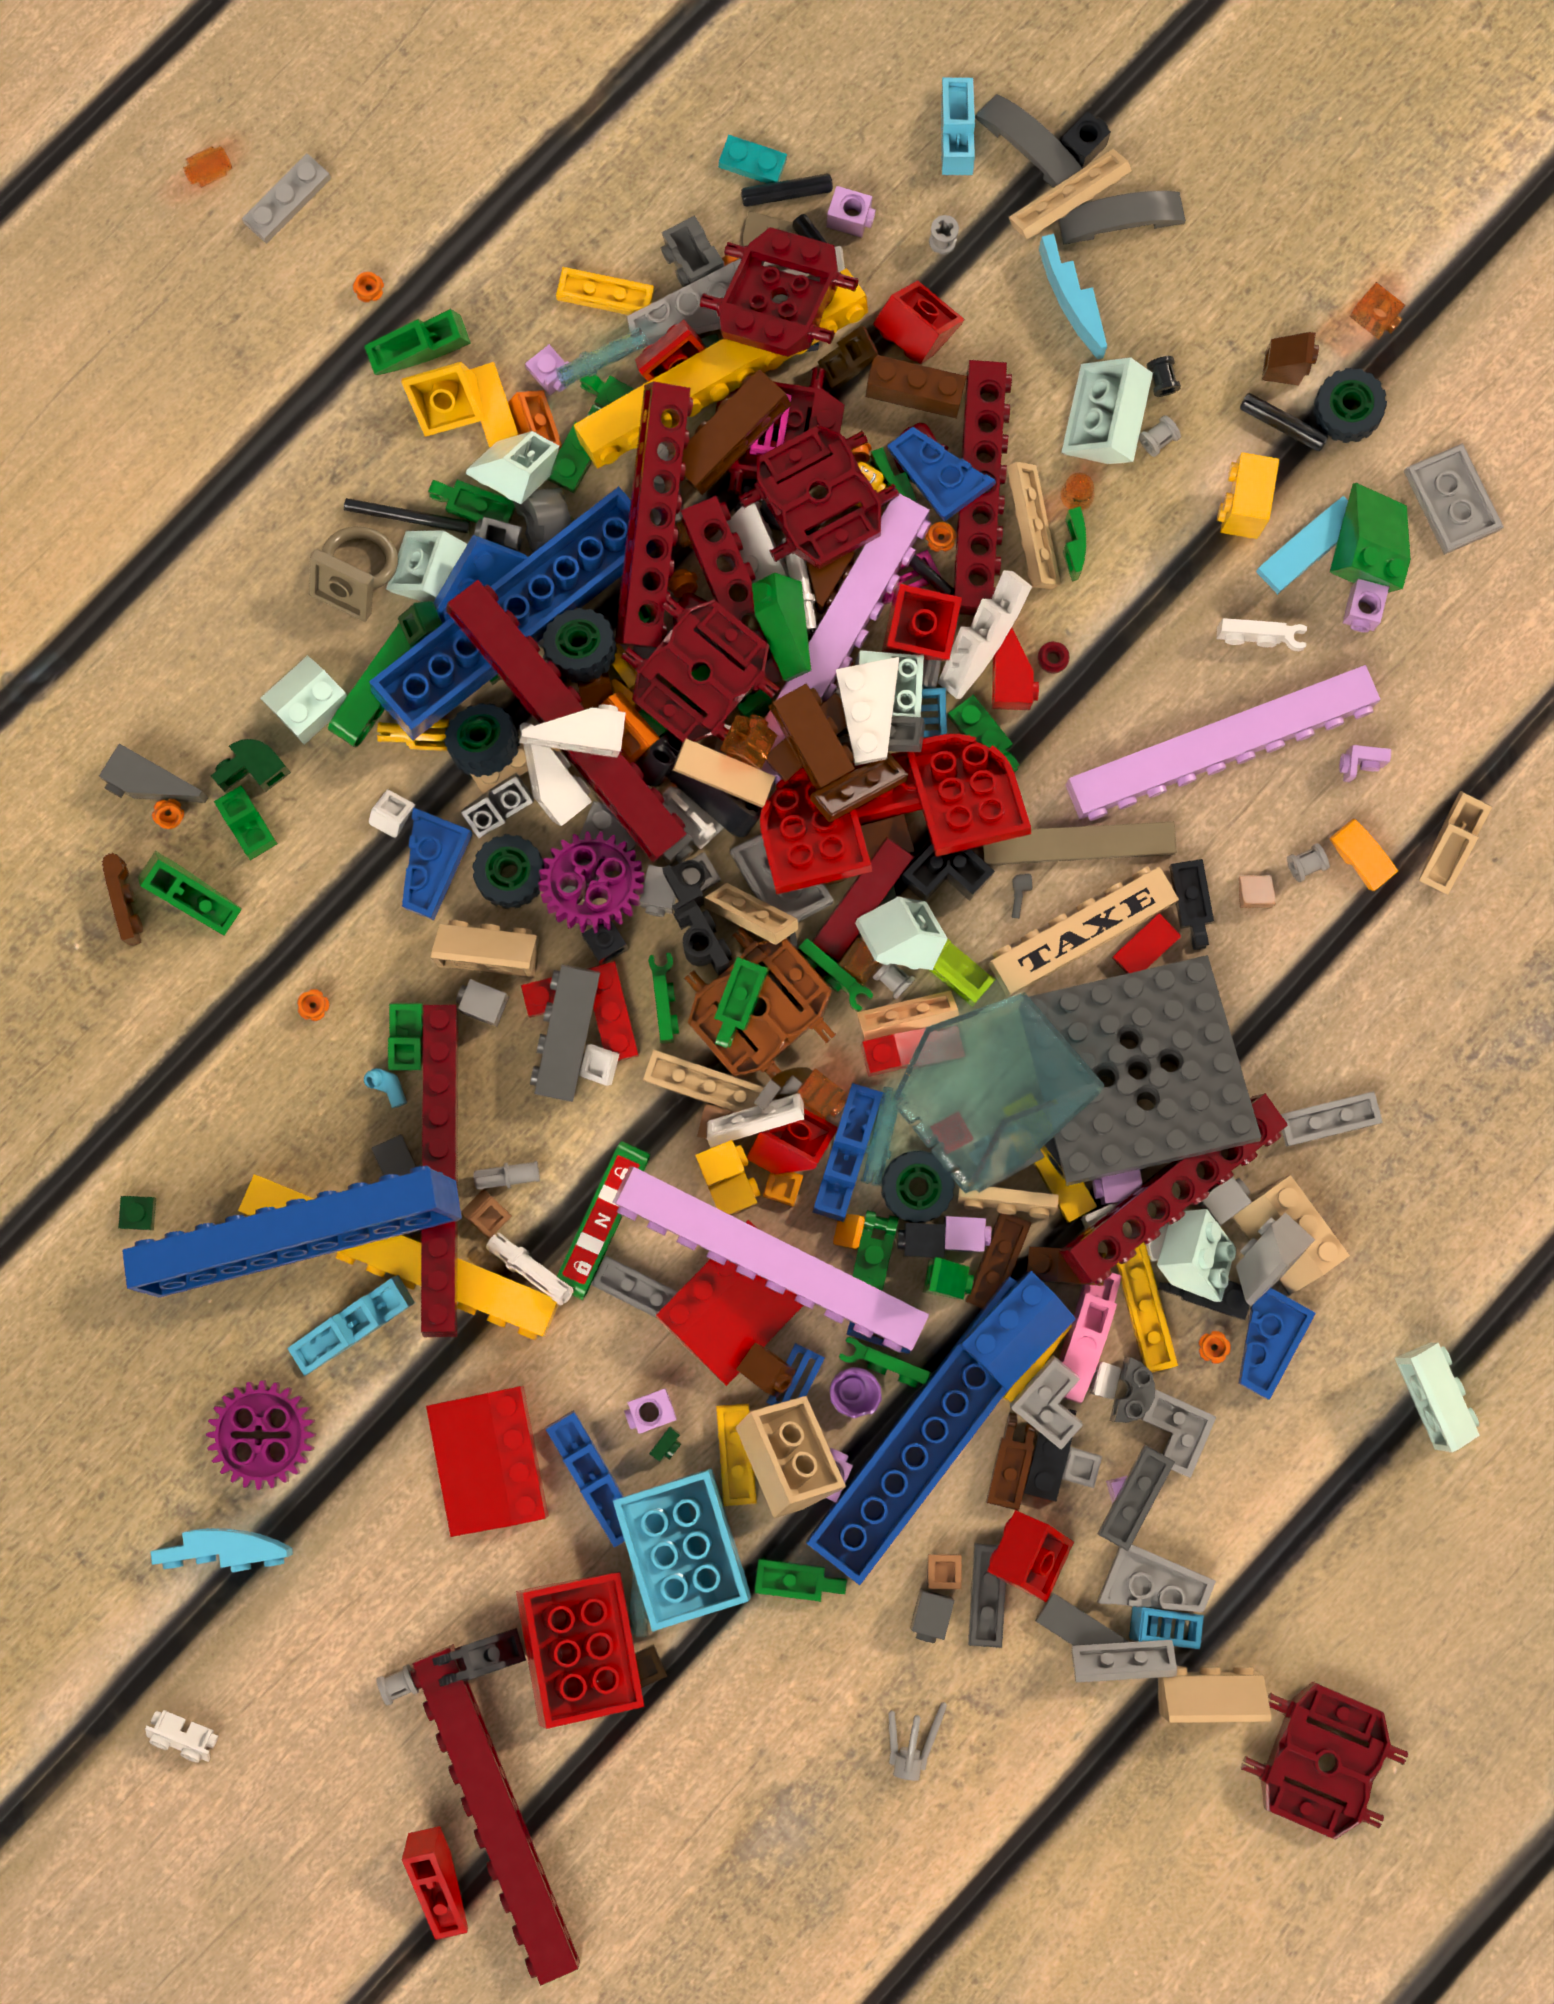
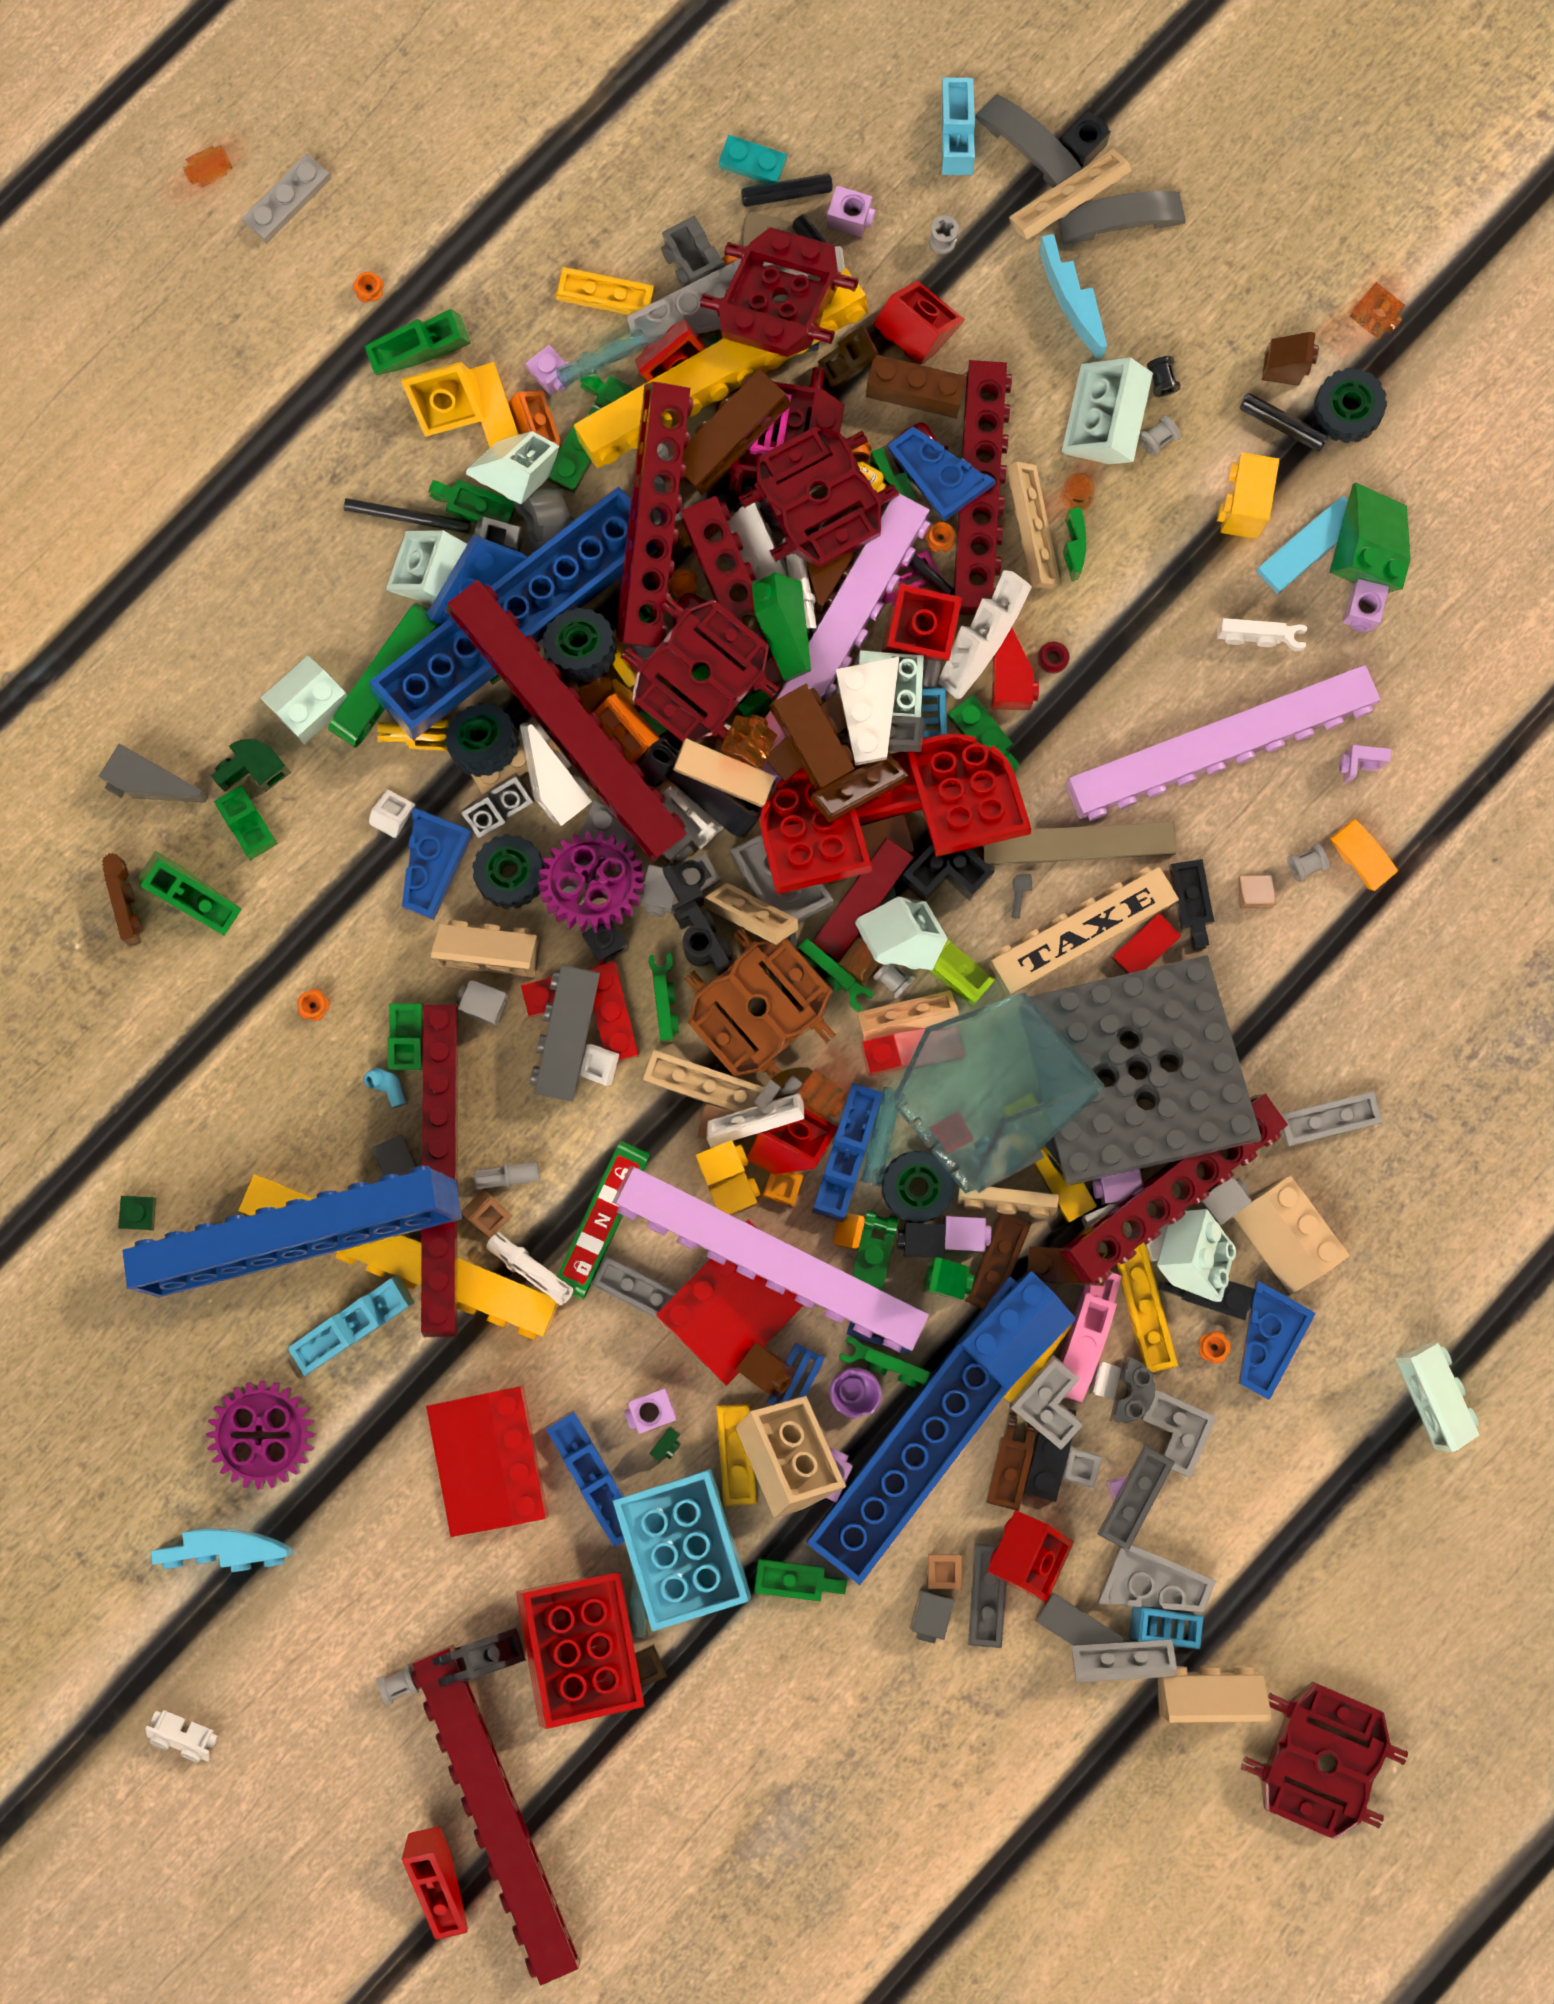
(168, 821): orange plate -> none
(344, 584): dark tan tile -> none
(419, 621): dark green slope -> none
(587, 731): white slope -> none
(739, 999): green plate -> none
(909, 1761): light grey plant -> none
(1271, 1256): light grey slope -> none
(1453, 499): light grey tile -> none
(1454, 842): tan slope -> none

